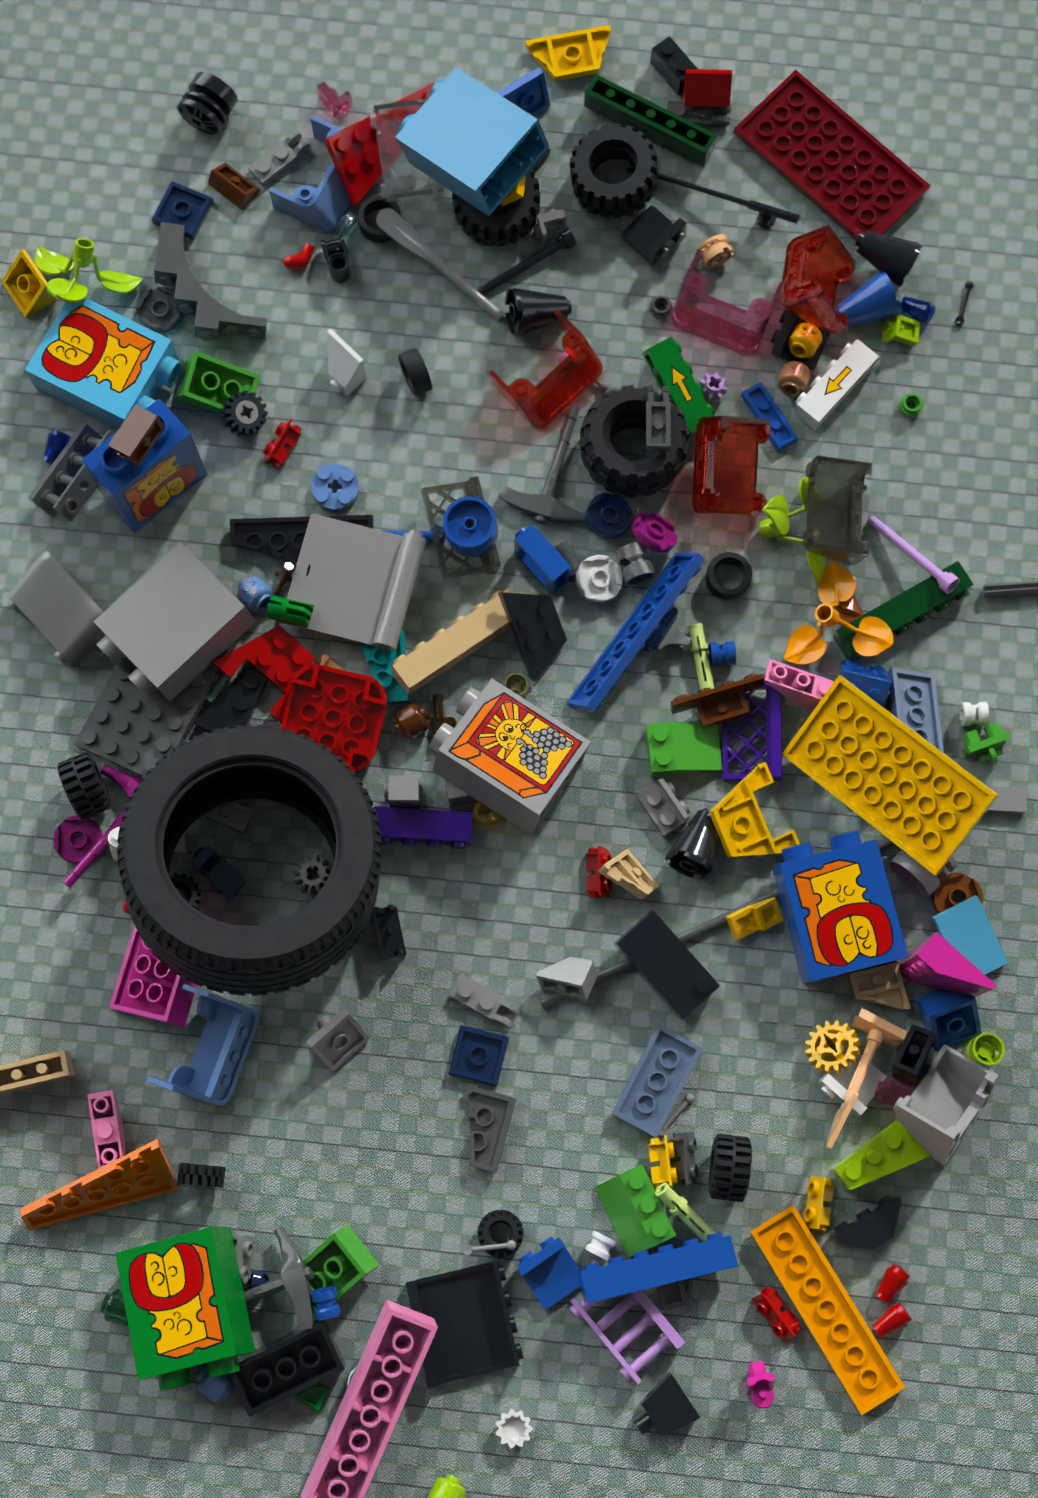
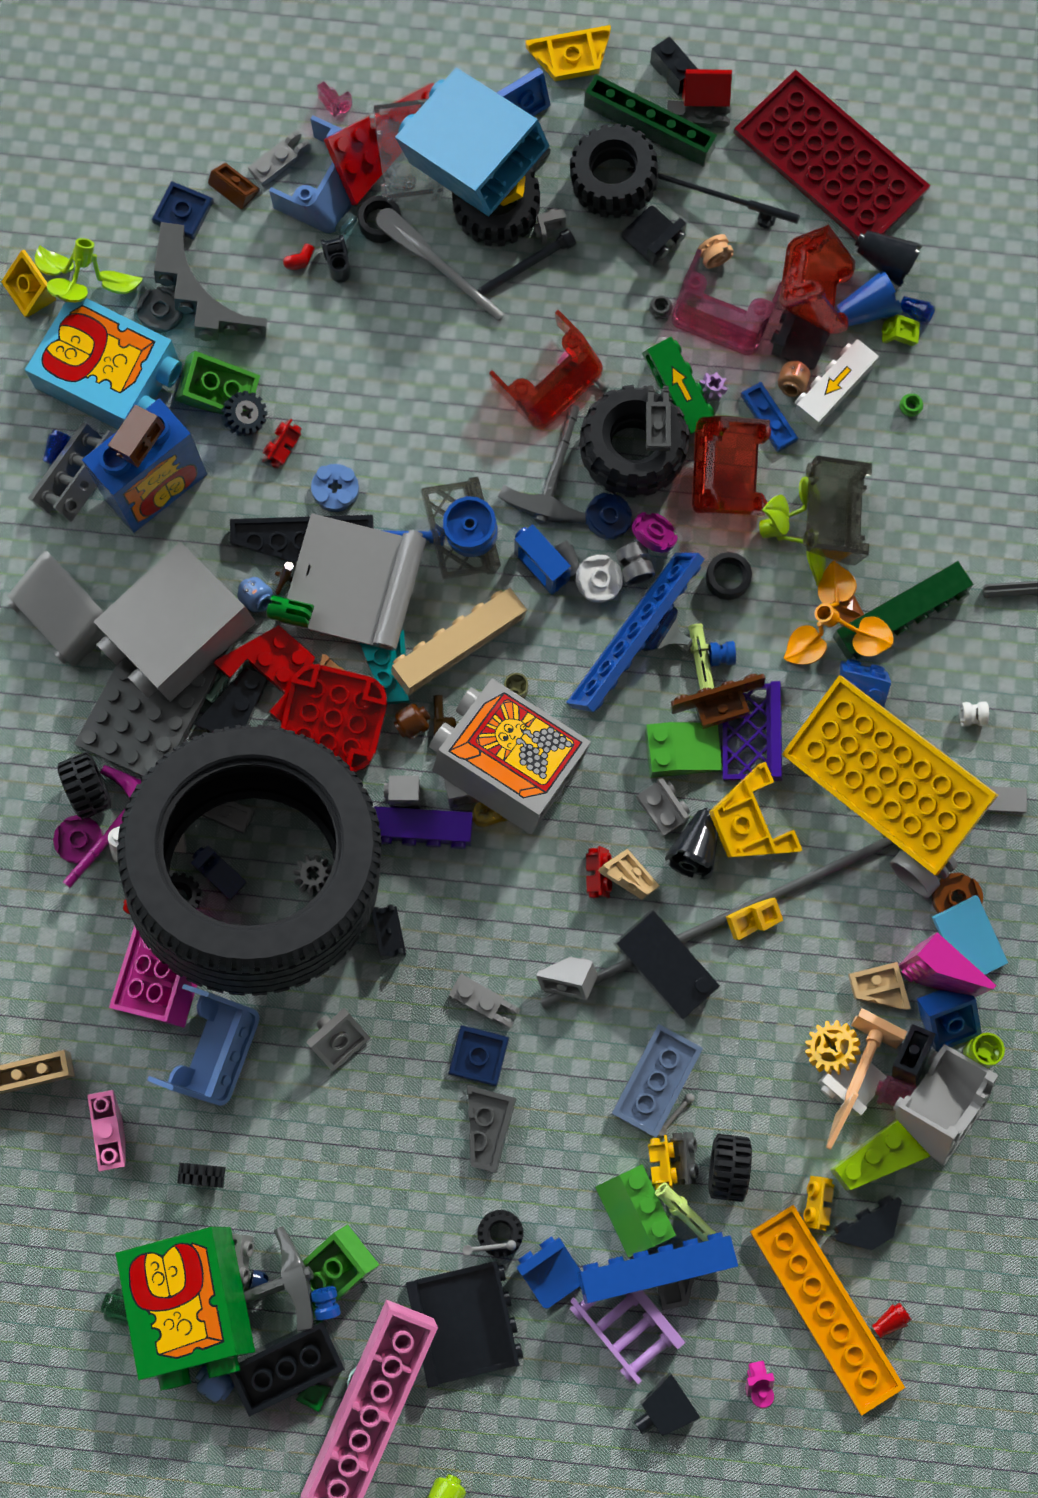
(124, 1181): orange wing -> none
(207, 103): black wheel -> none
(344, 365): white slope -> none
(415, 371): black tyre -> none
(513, 1428): white piece -> none
(533, 309): black cone -> none
(534, 629): black wing -> none
(600, 1245): white wheel -> none
(782, 1324): red hinge -> none
(797, 685): bright pink slope -> none
(804, 340): yellow head -> none
(838, 907): brick -> none
(892, 1282): red cone -> none
(916, 703): sand blue plate -> none
(946, 581): lavender piece -> none
(959, 321): black hinge -> none
(975, 745): bright green hips -> none

